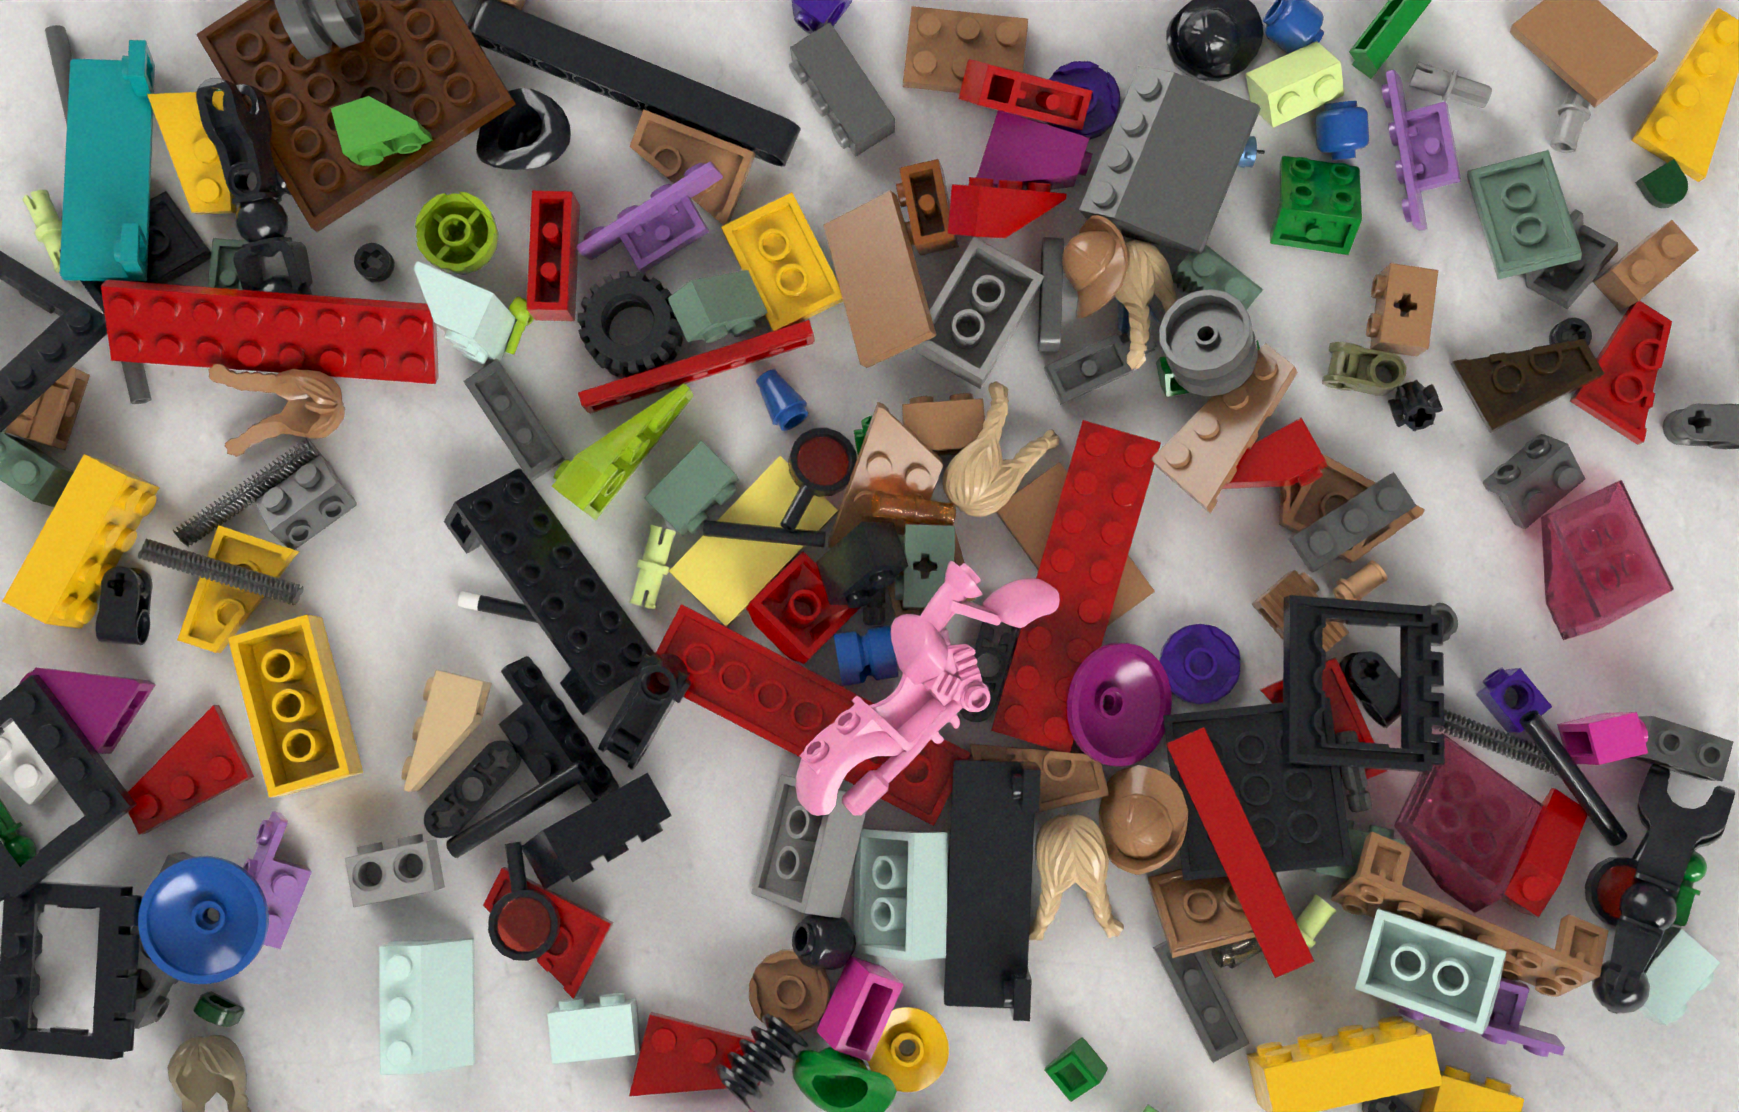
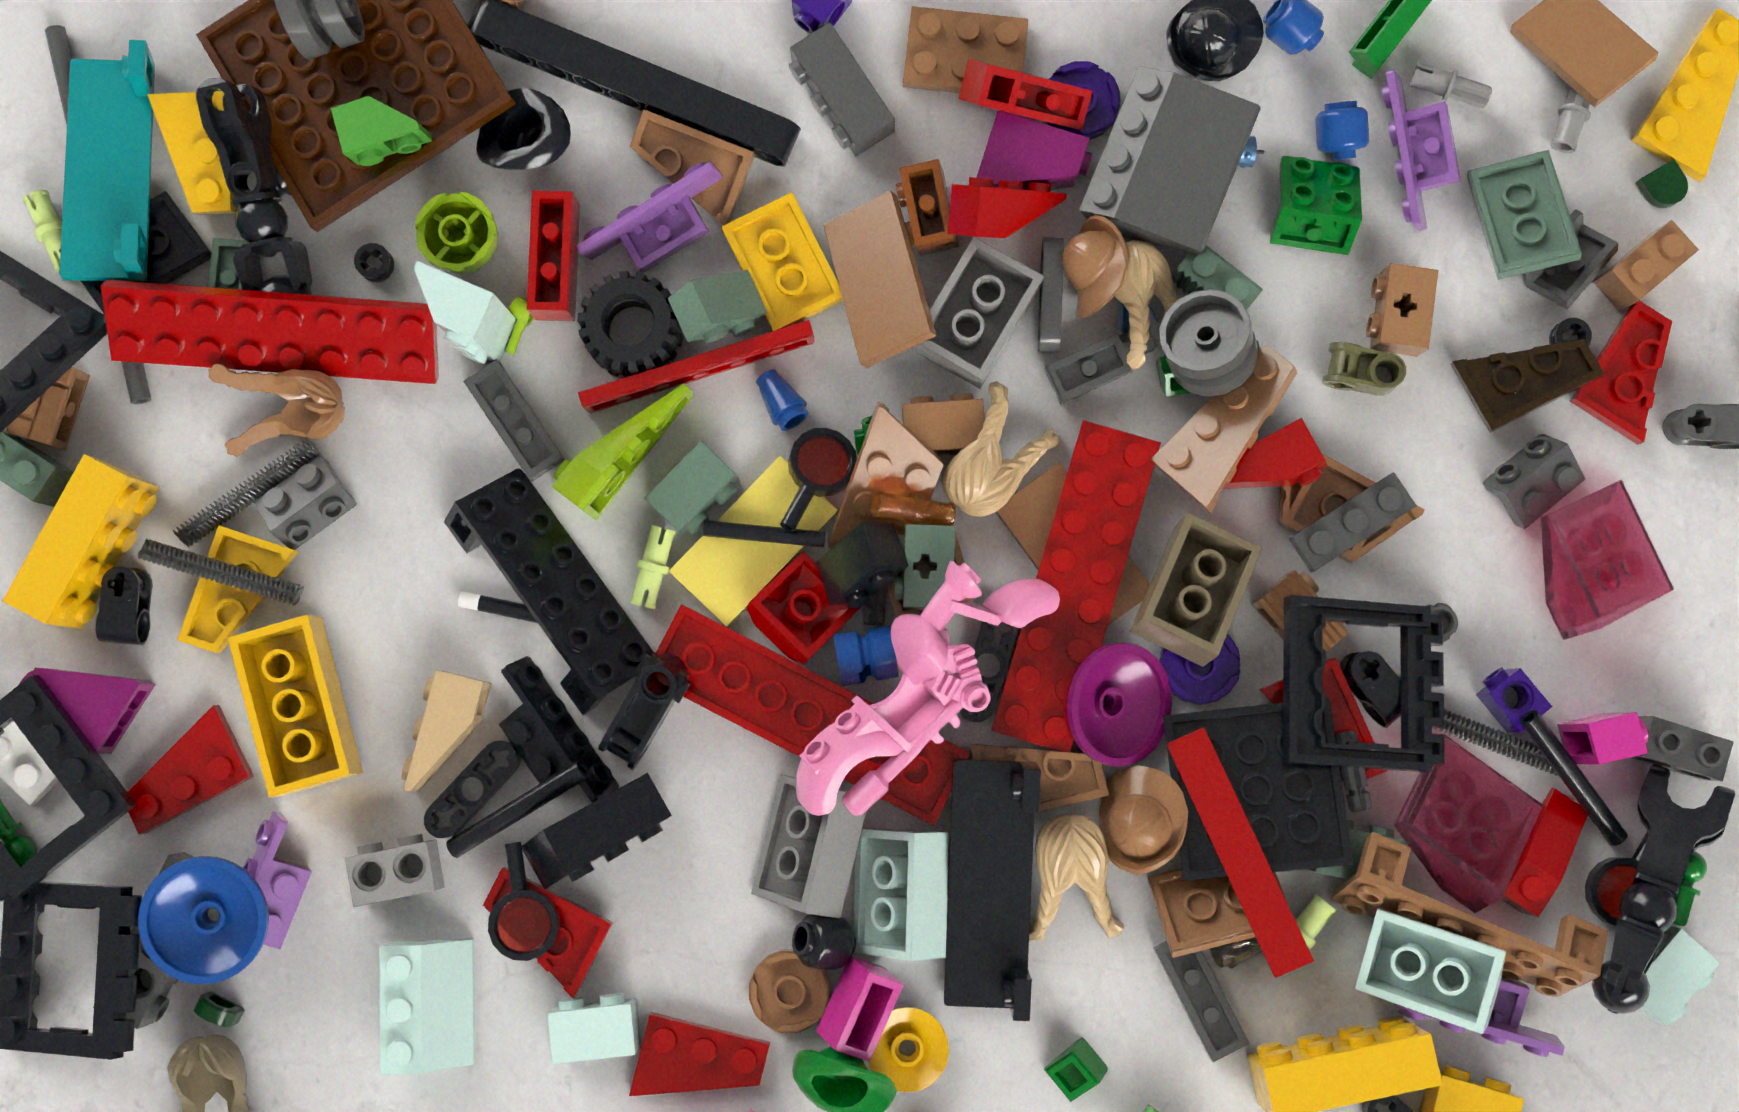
(759, 1058): black piece -> none
(1196, 590): none -> dark tan brick
(1295, 83): yellowish green brick -> none
(1360, 582): light nougat pin -> none
(1415, 405): black gear -> none

